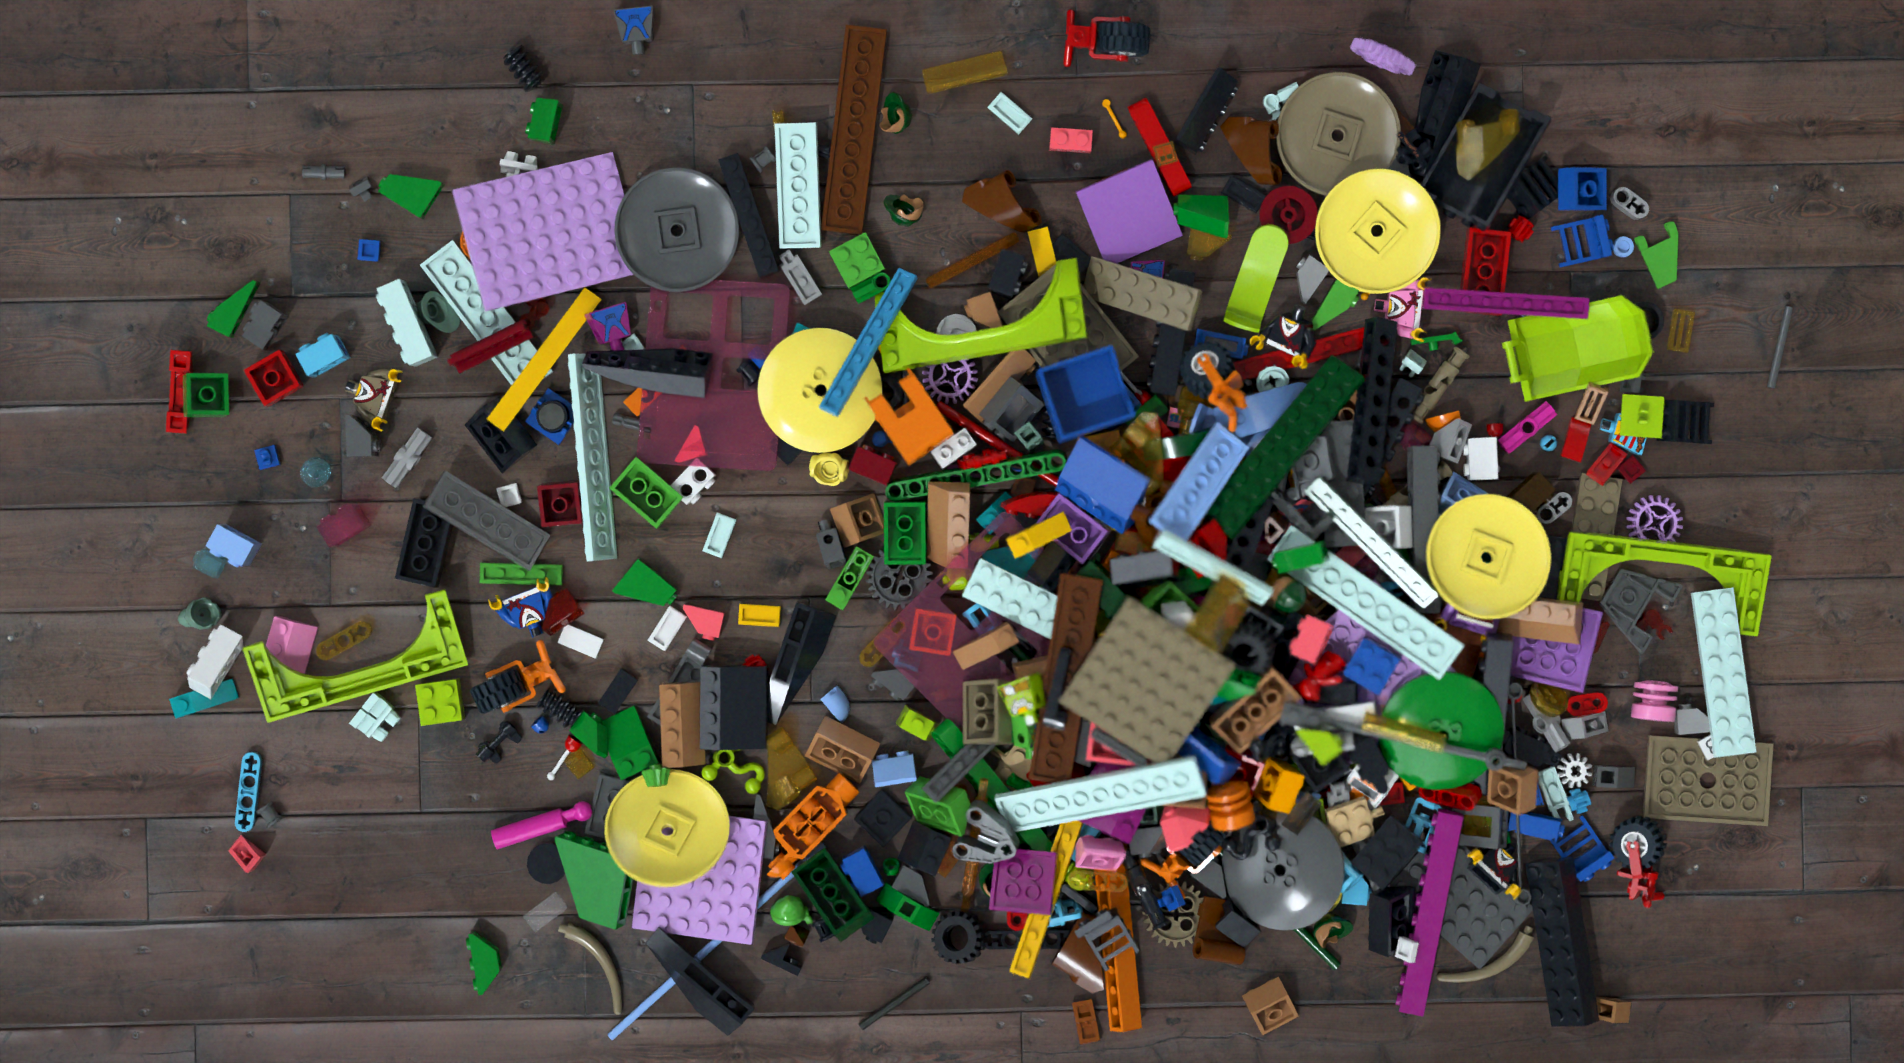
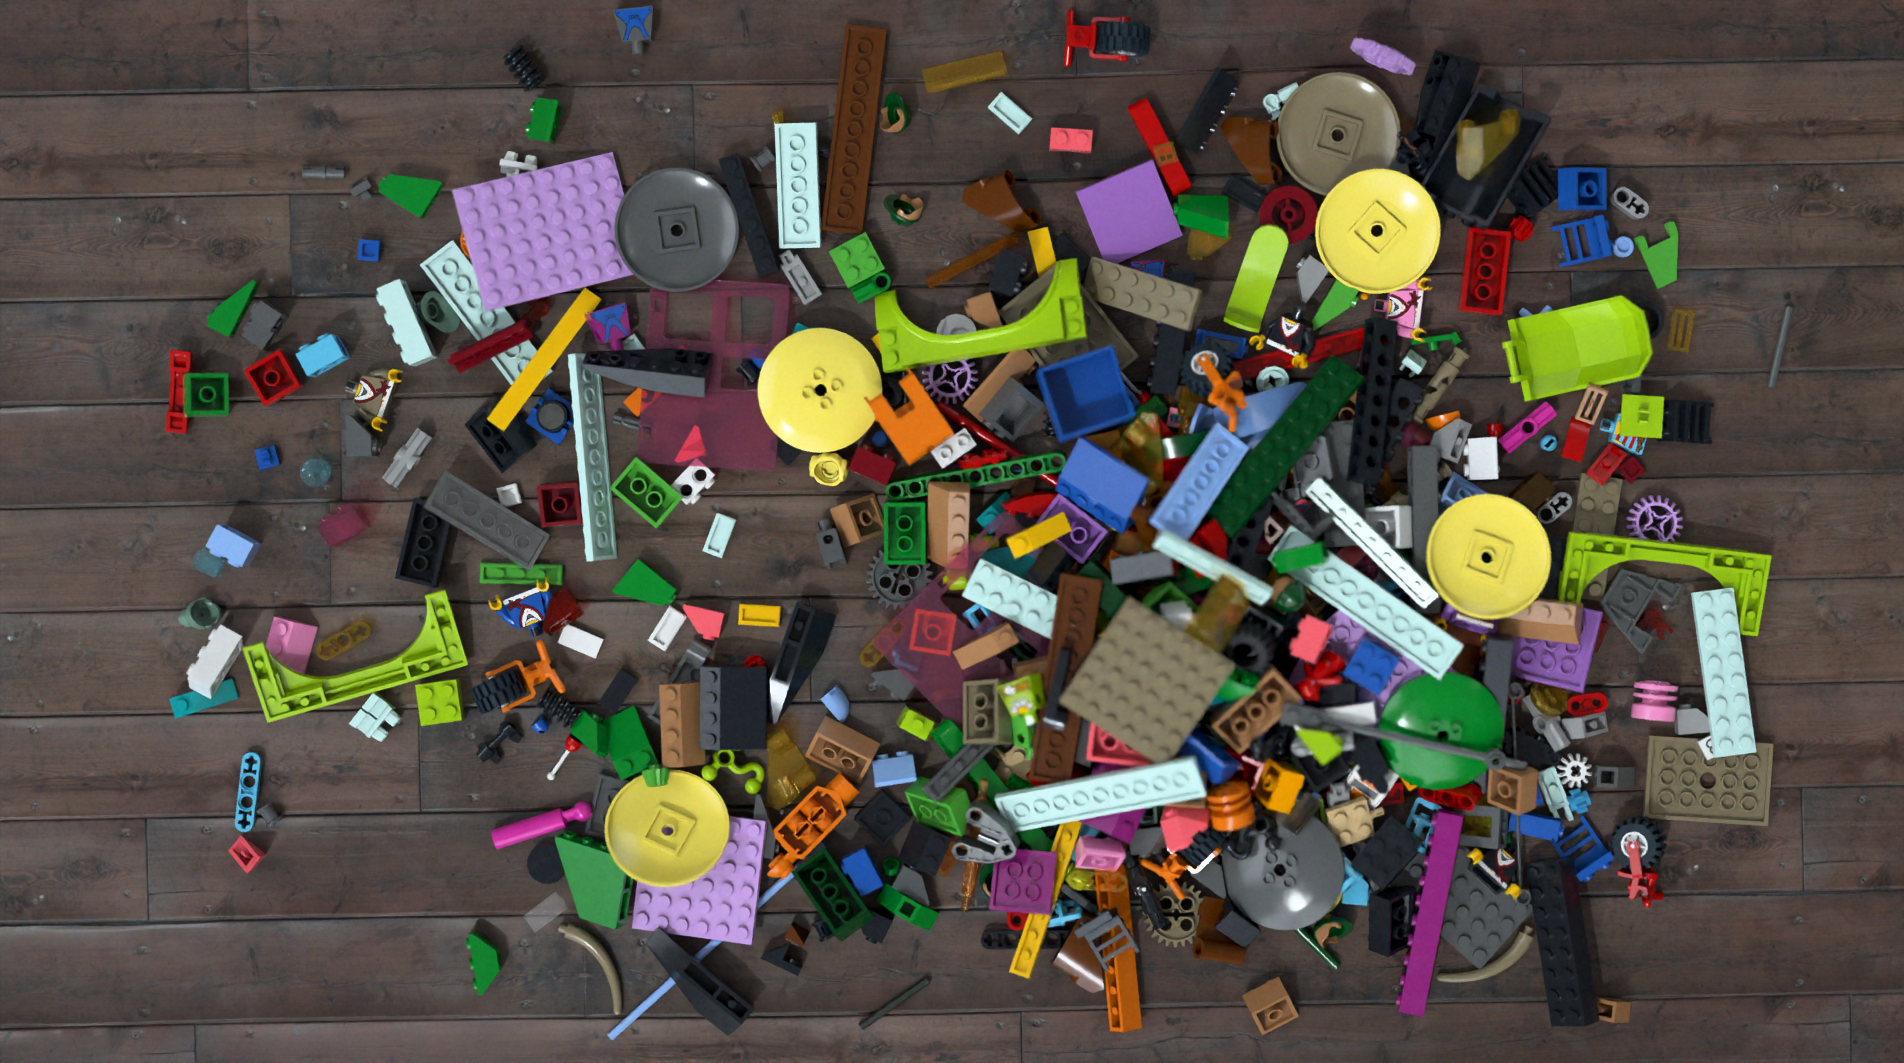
(579, 763): clear yellow slope -> none
(790, 911): bright green hat -> none
(849, 578): bright green slope -> none
(868, 342): dark azure tile -> none
(975, 937): black tyre -> none
(1029, 437): sand green leg -> none
(1086, 1021): dark orange slope -> none
(1106, 104): light orange hinge -> none
(1118, 747): dark grey axle -> none
(1171, 898): blue tile -> none
(1403, 732): clear yellow tile -> none
(1406, 949): white tile -> none
(1505, 303): magenta plate -> none

